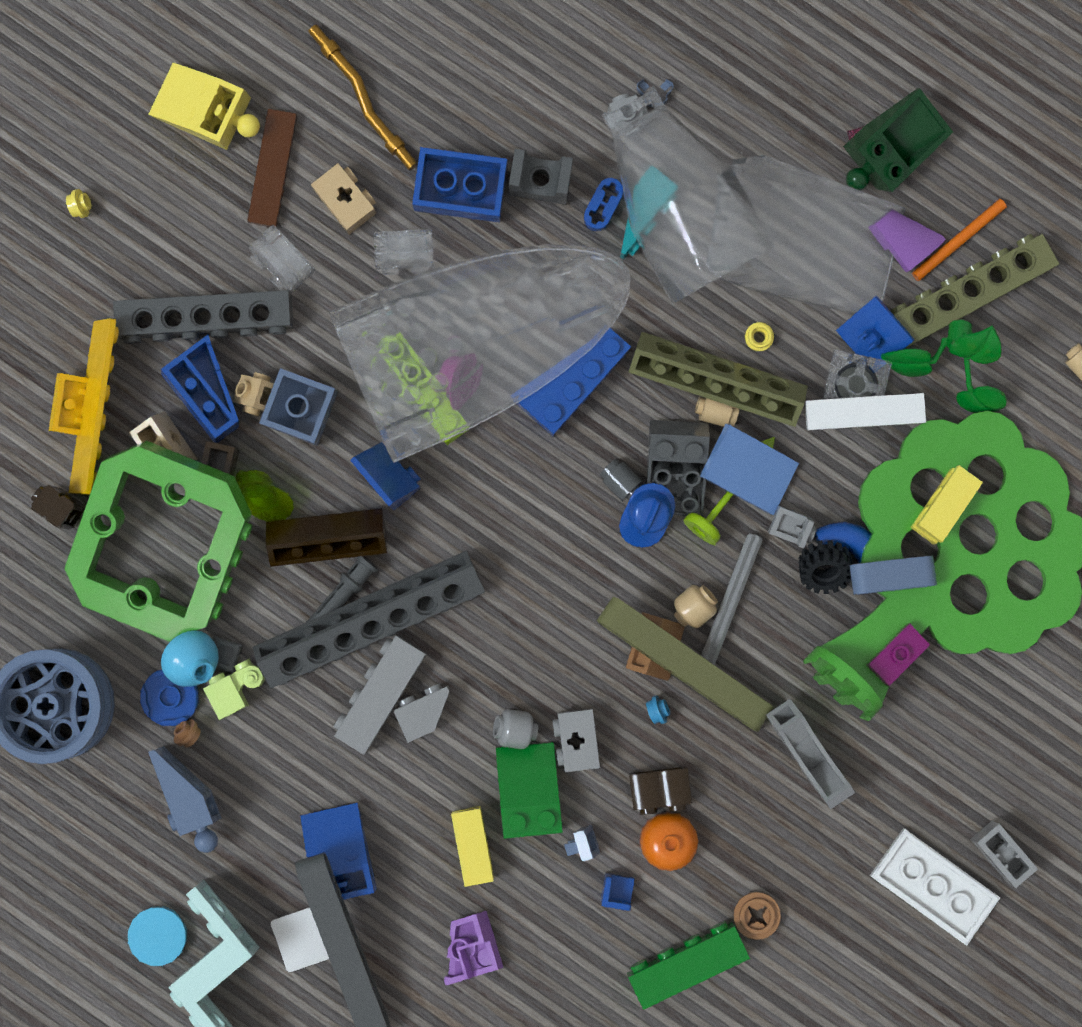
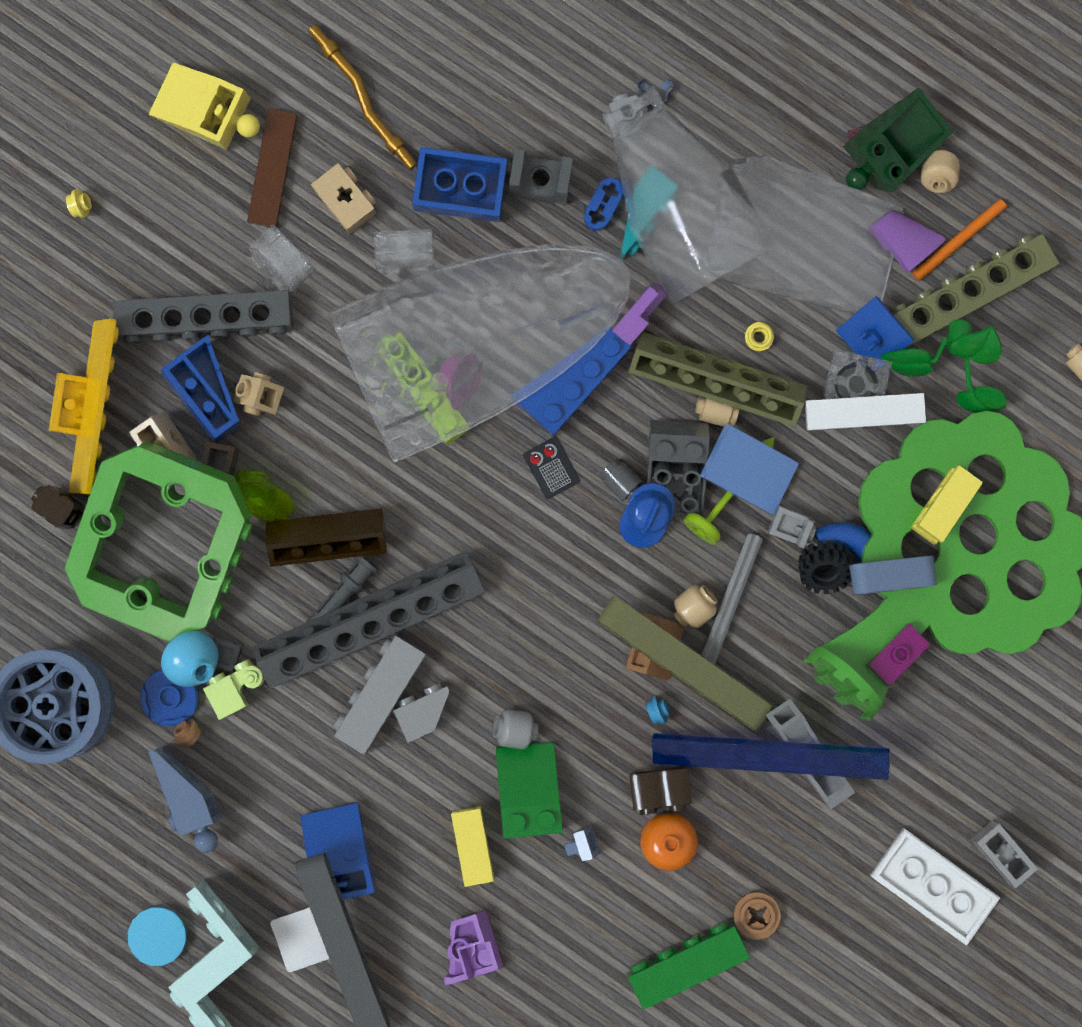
(299, 407): sand blue slope -> none
(387, 478): blue slope -> none
(551, 467): none -> black sticker
(585, 756): light grey brick -> none
(617, 891): blue panel -> none
(638, 315): none -> medium lavender slope
(771, 756): none -> clear blue tile
(940, 171): none -> tan head

